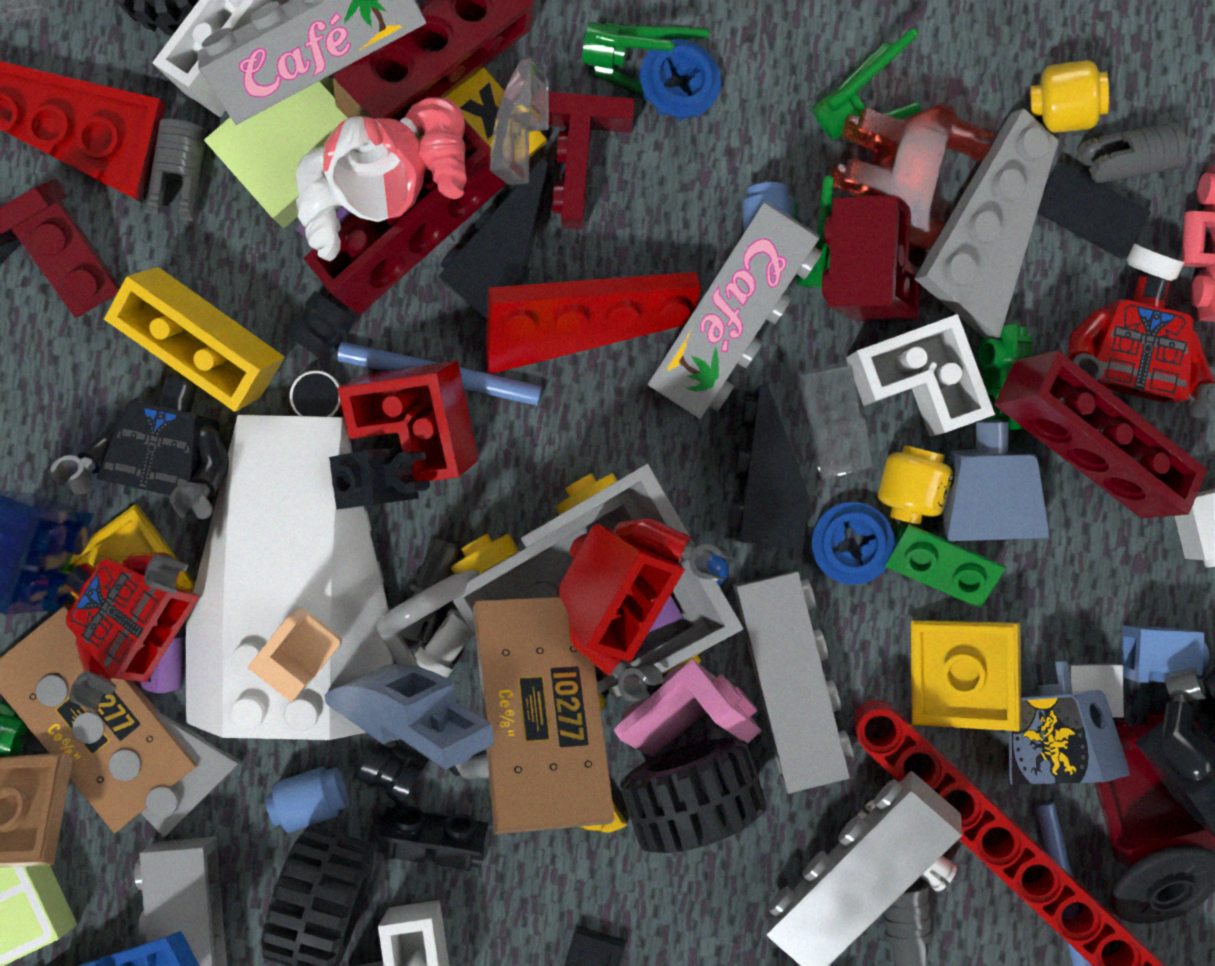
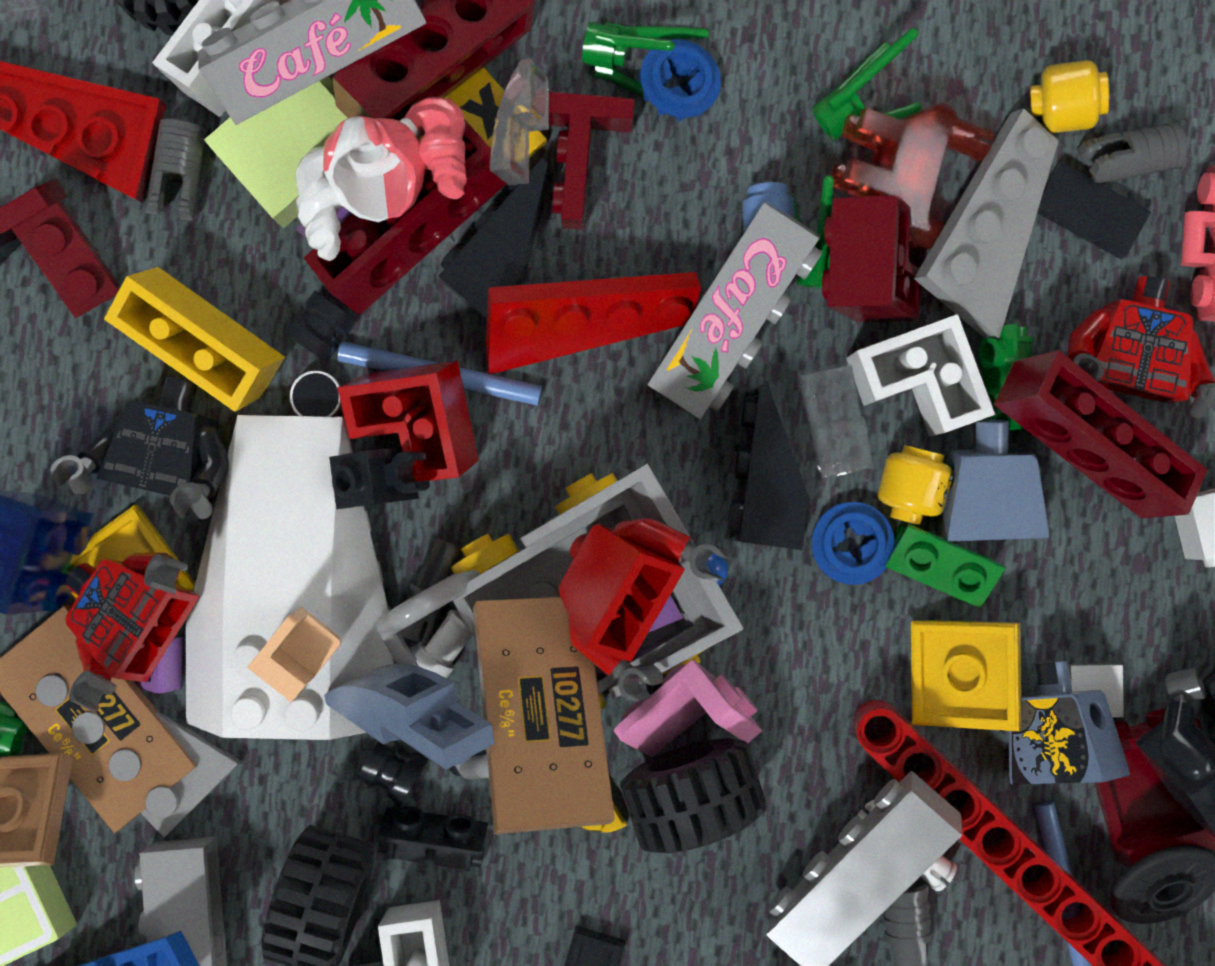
(307, 798): medium blue brick -> none
(792, 681): light grey brick -> none
(1154, 262): white tile -> none
(1158, 651): medium blue brick -> none

